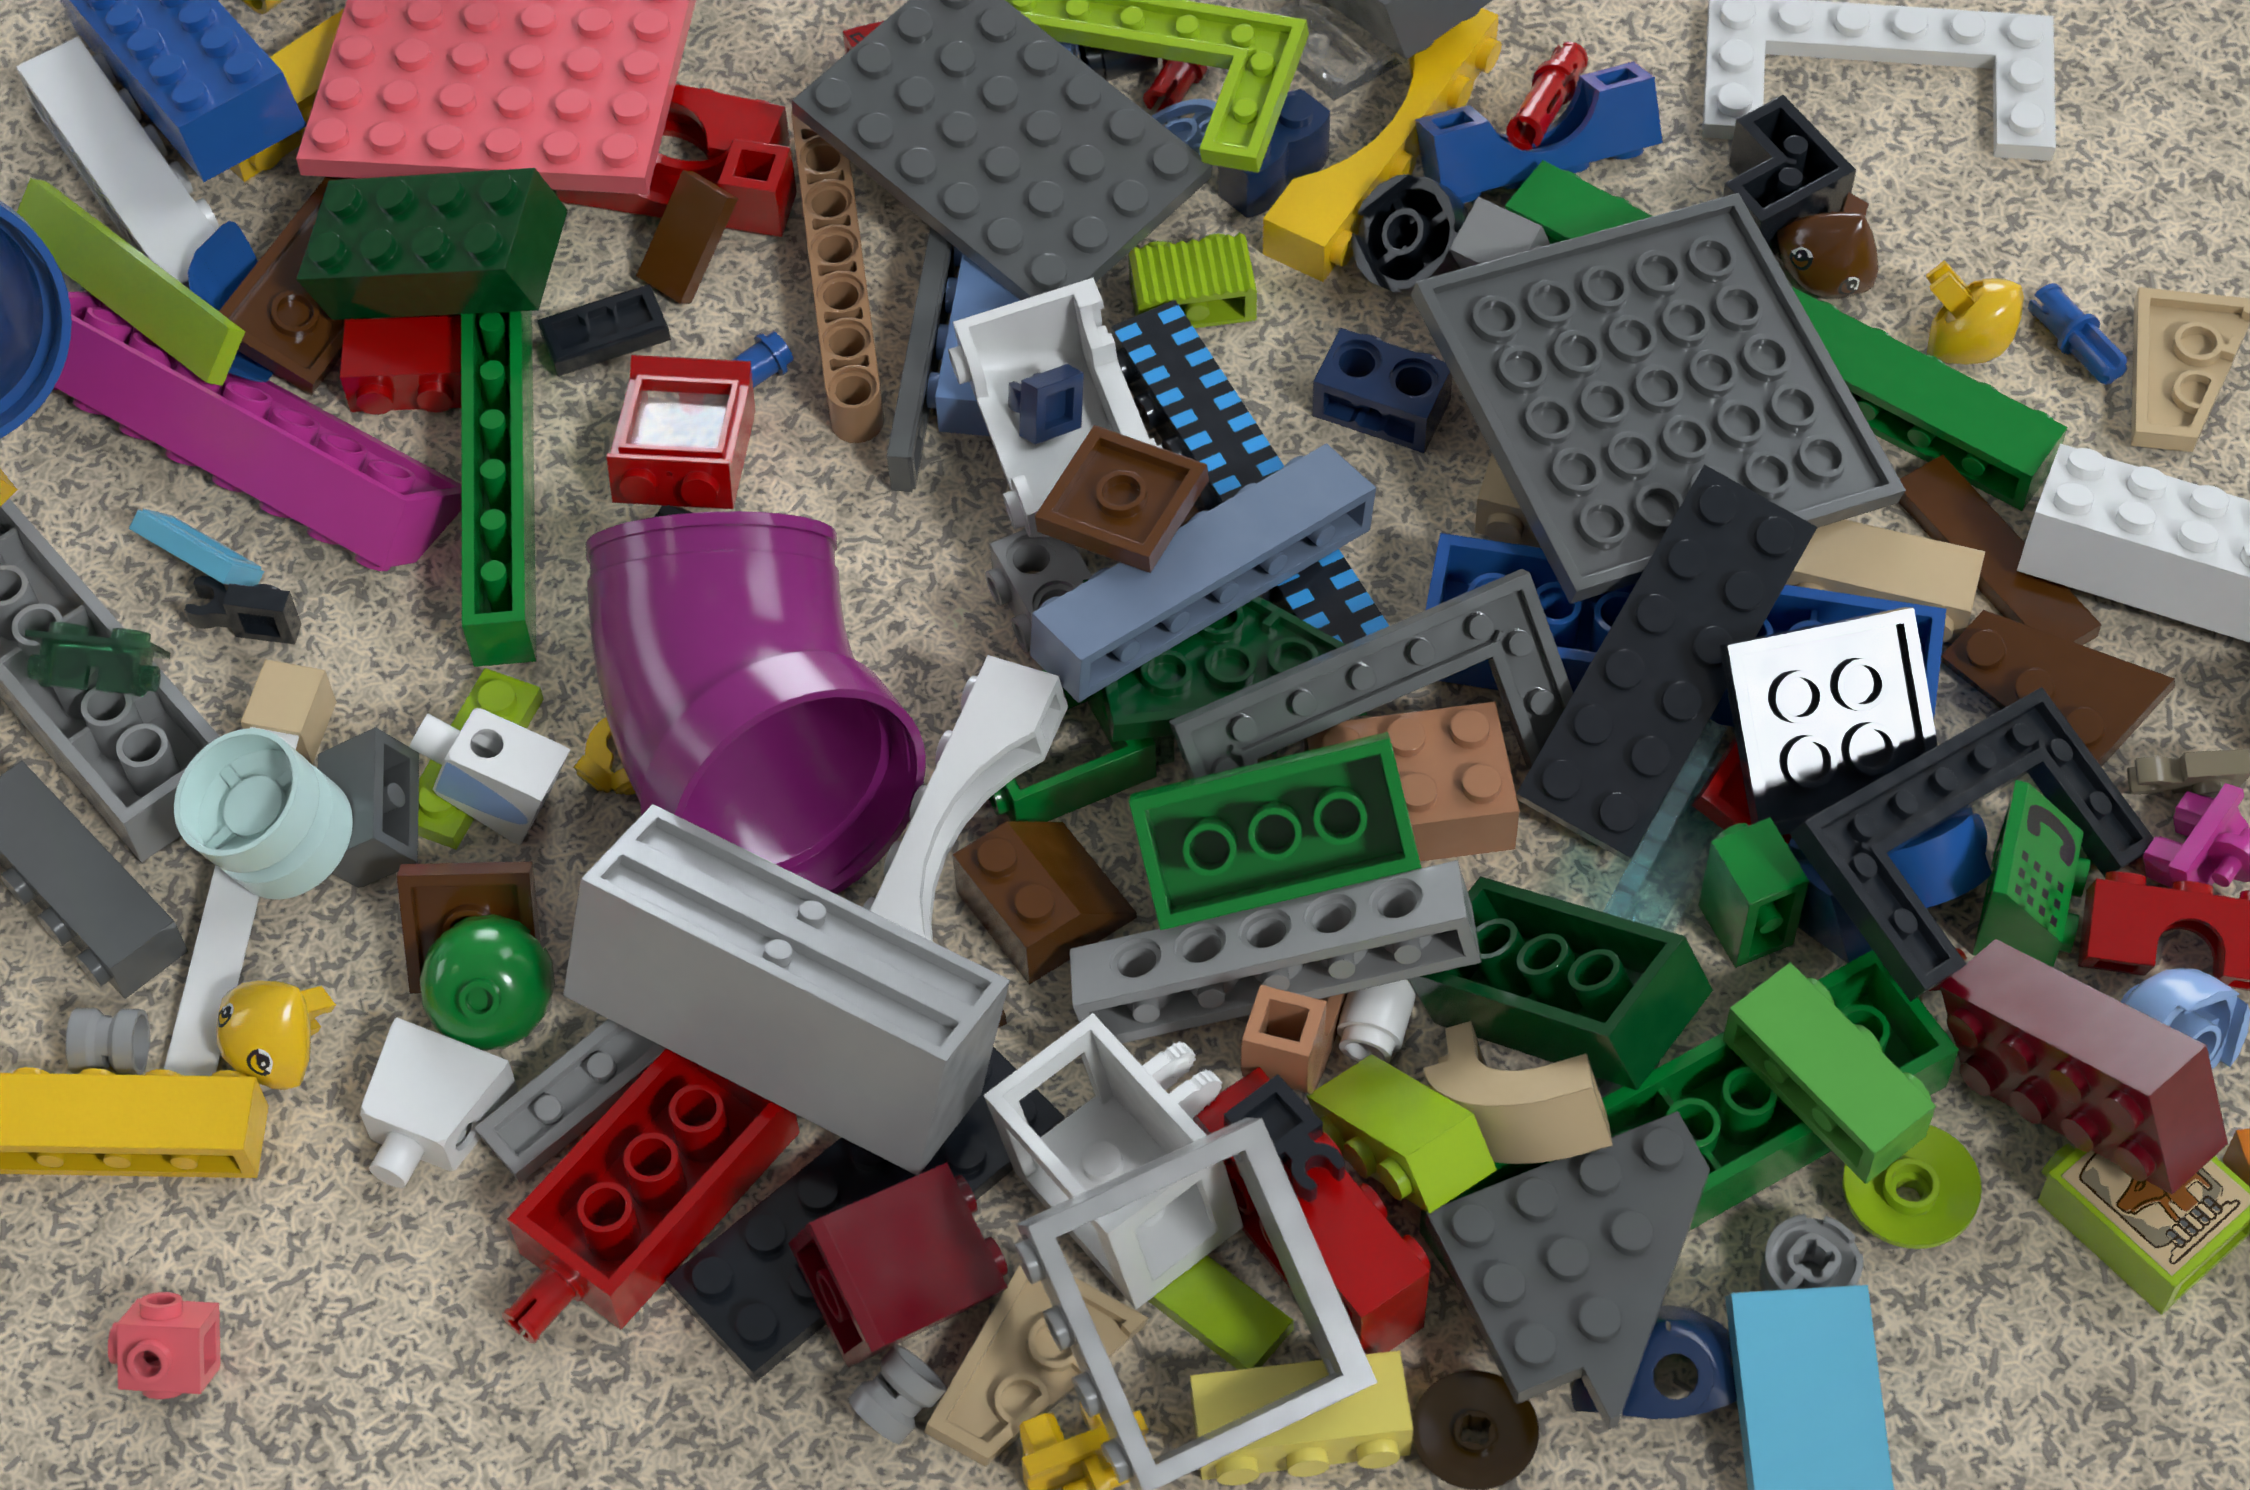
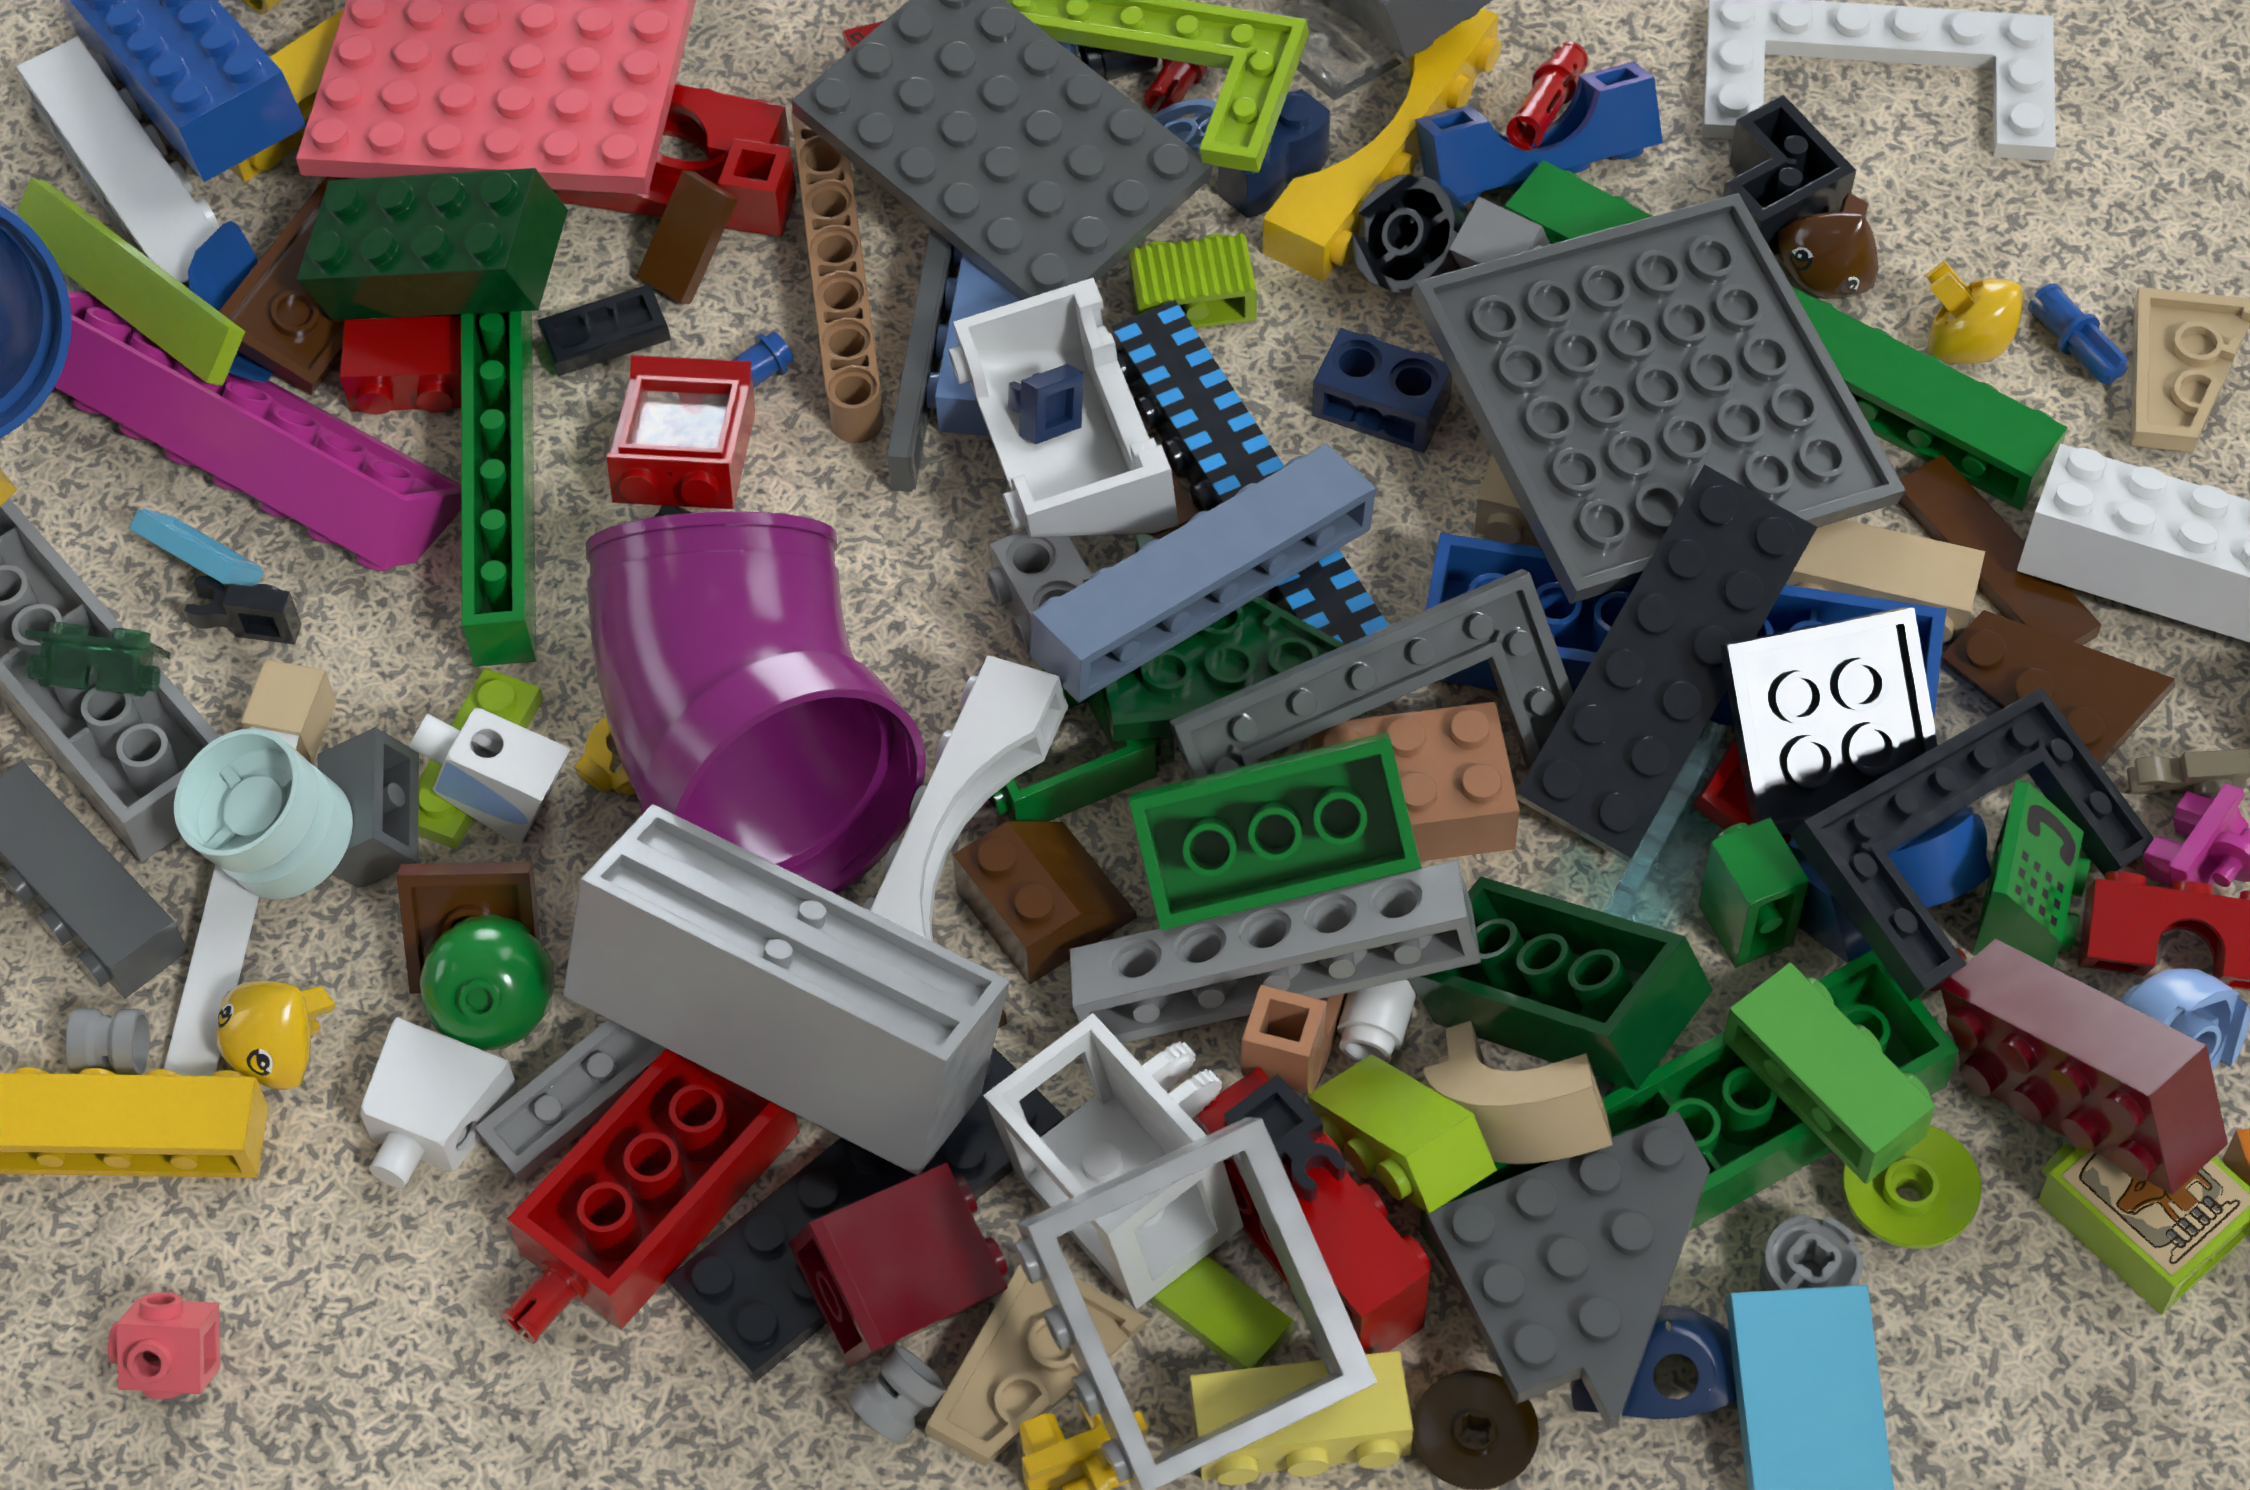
(1122, 498): reddish brown tile -> none

